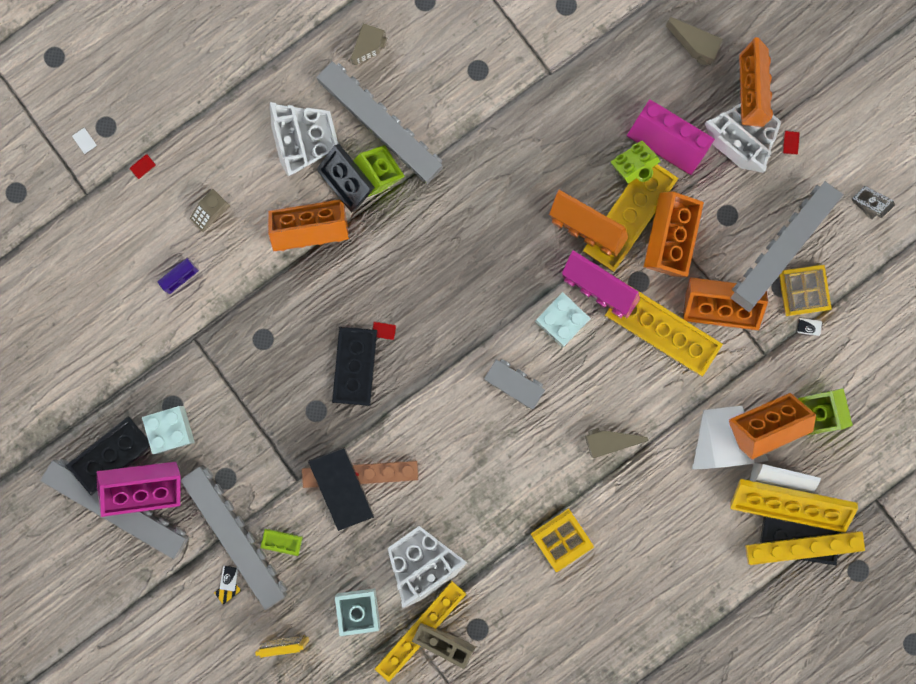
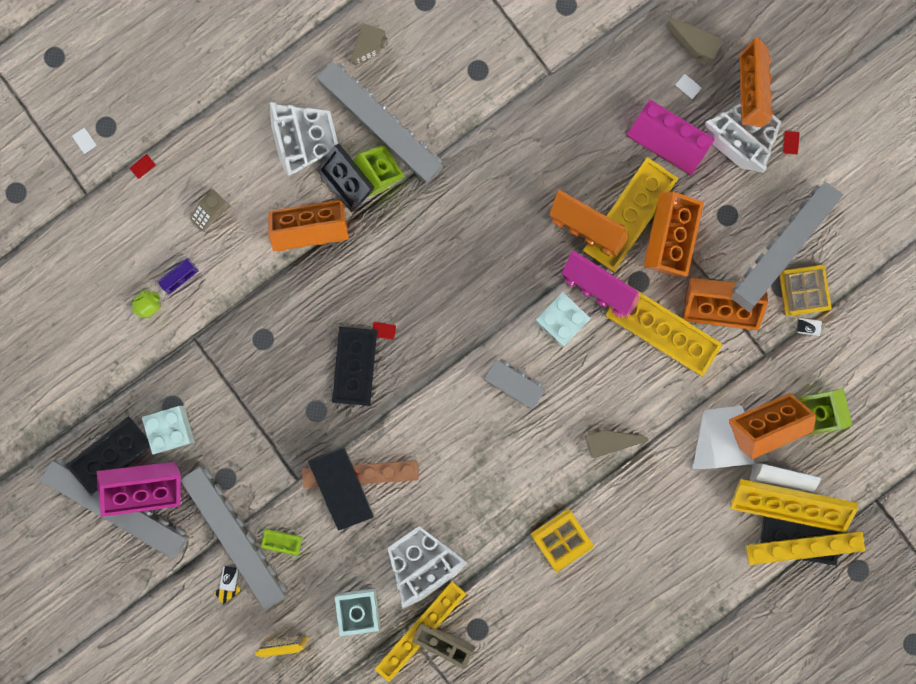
(146, 304): none -> lime head
(636, 163): lime plate -> none
(688, 86): none -> white sticker
(873, 203): clear smoke slope -> none

